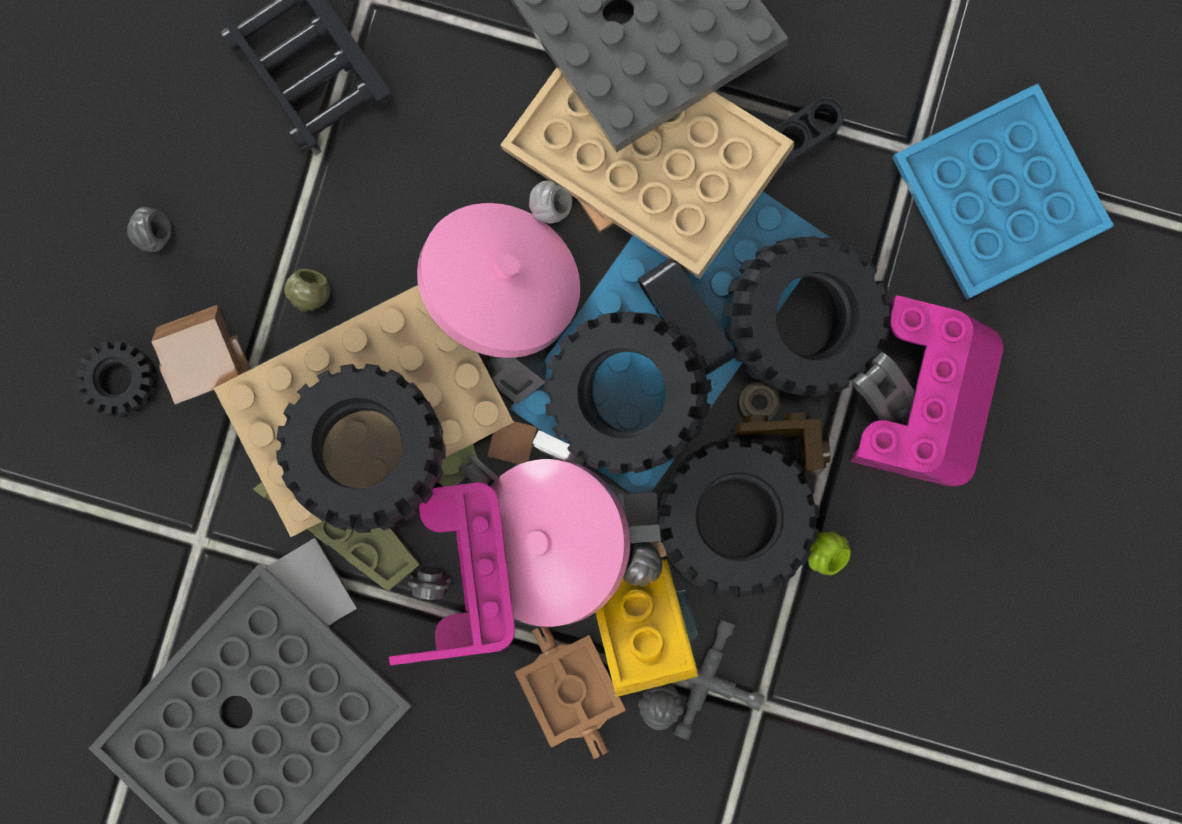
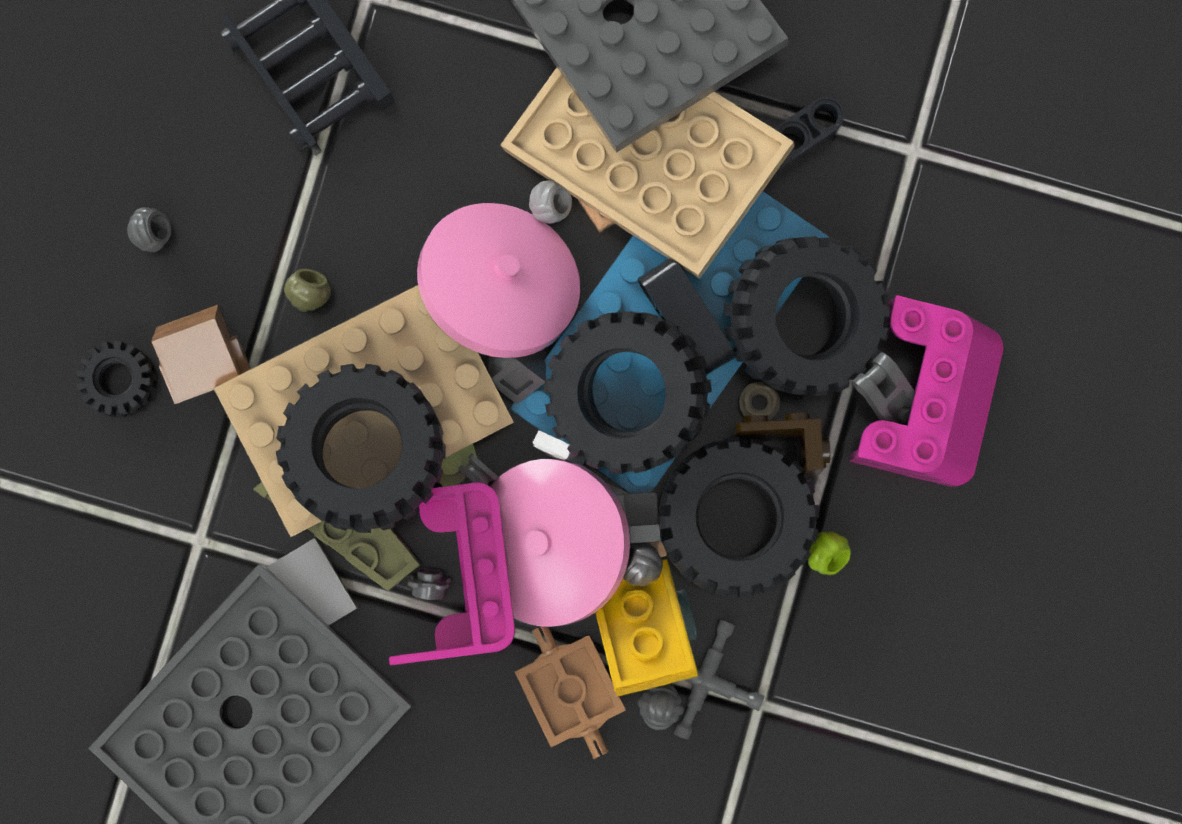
(513, 443): medium nougat tile -> none
(1002, 191): dark azure plate -> none

